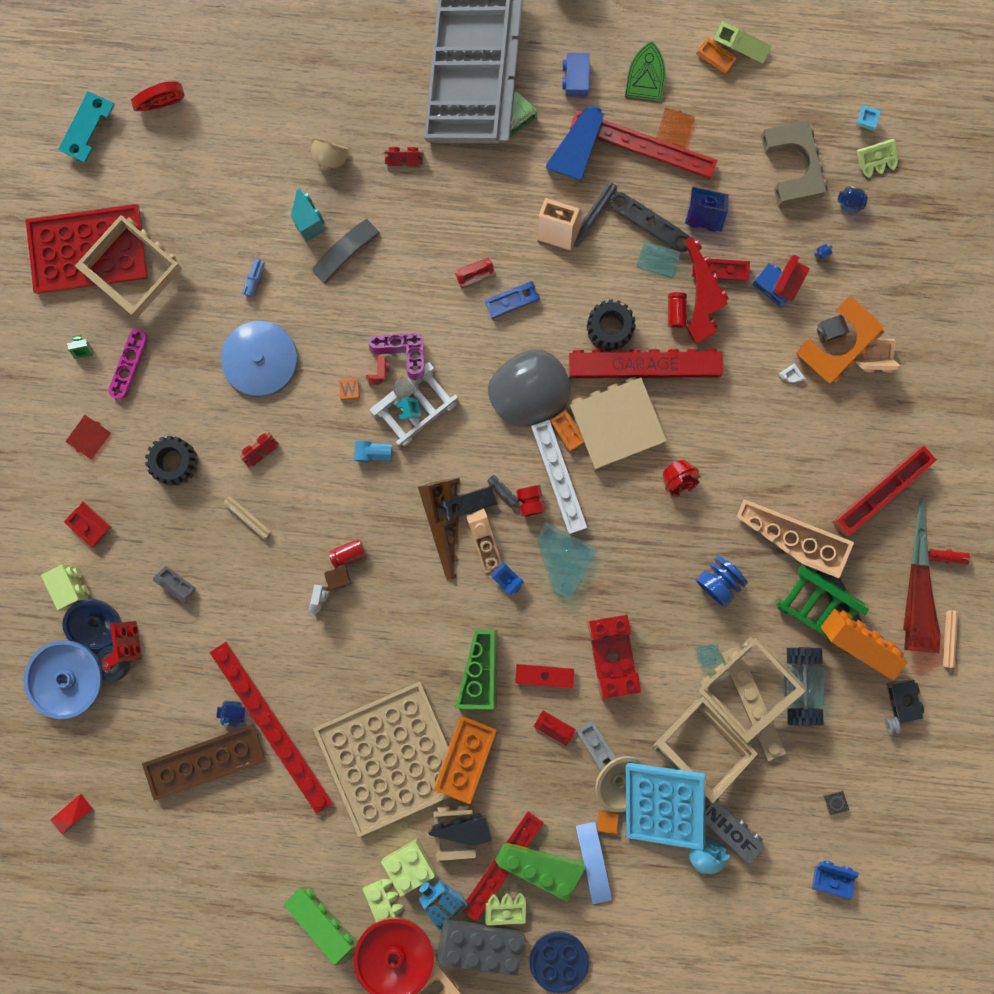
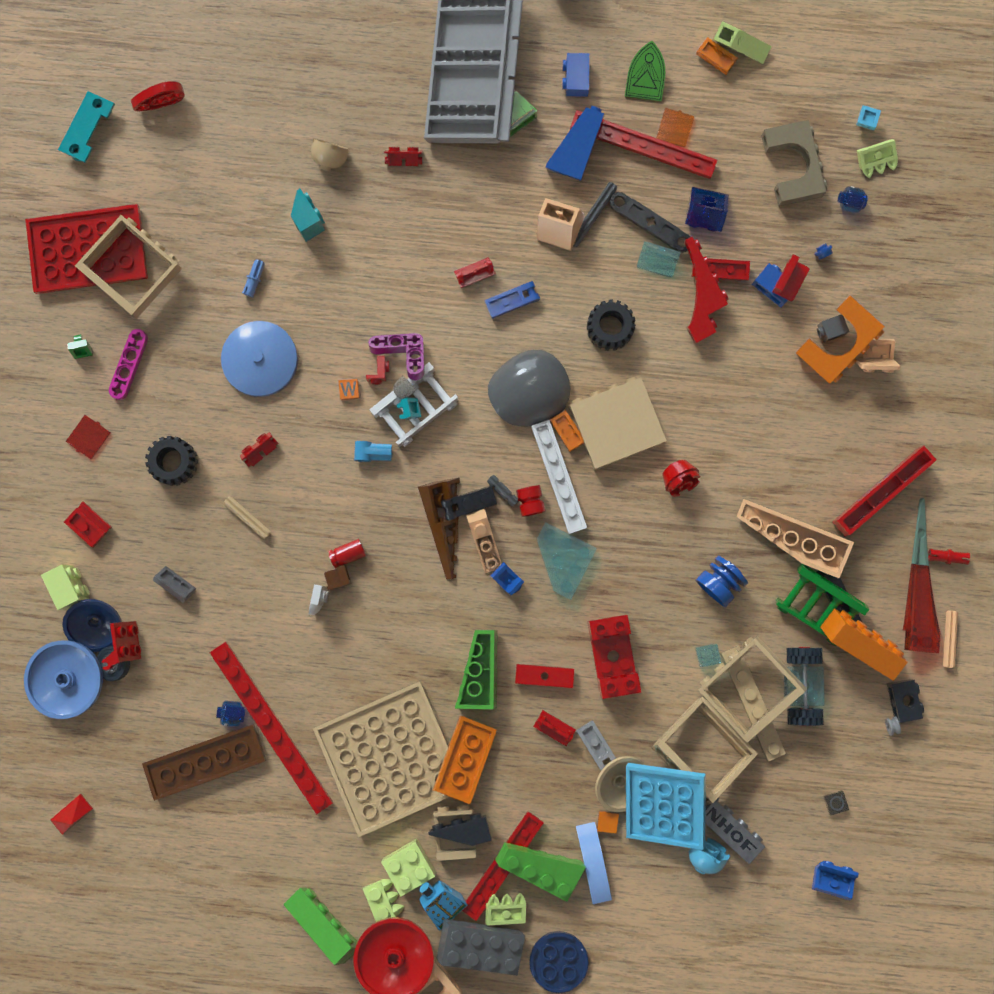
(344, 249): dark grey slope -> none
(645, 364): red brick -> none
(677, 310): red piece -> none
(792, 374): white tile -> none

